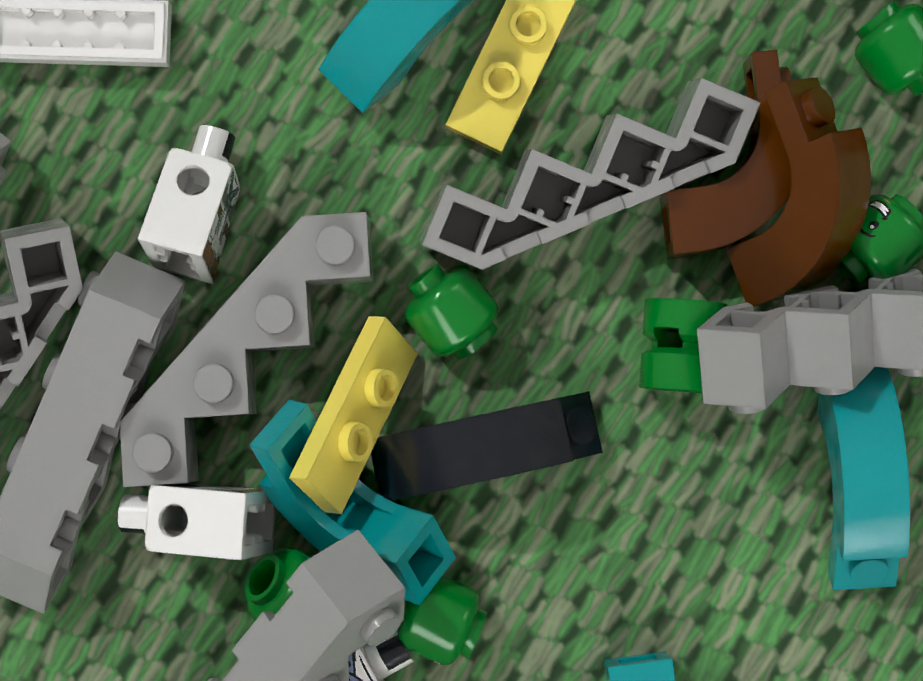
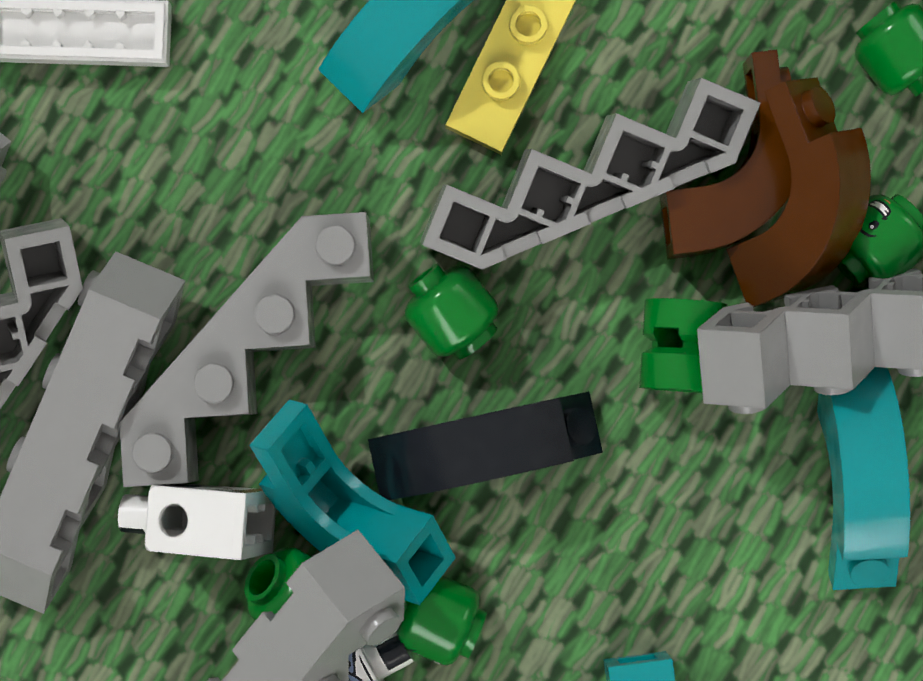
(188, 230): white torso -> none
(354, 415): light yellow plate -> none

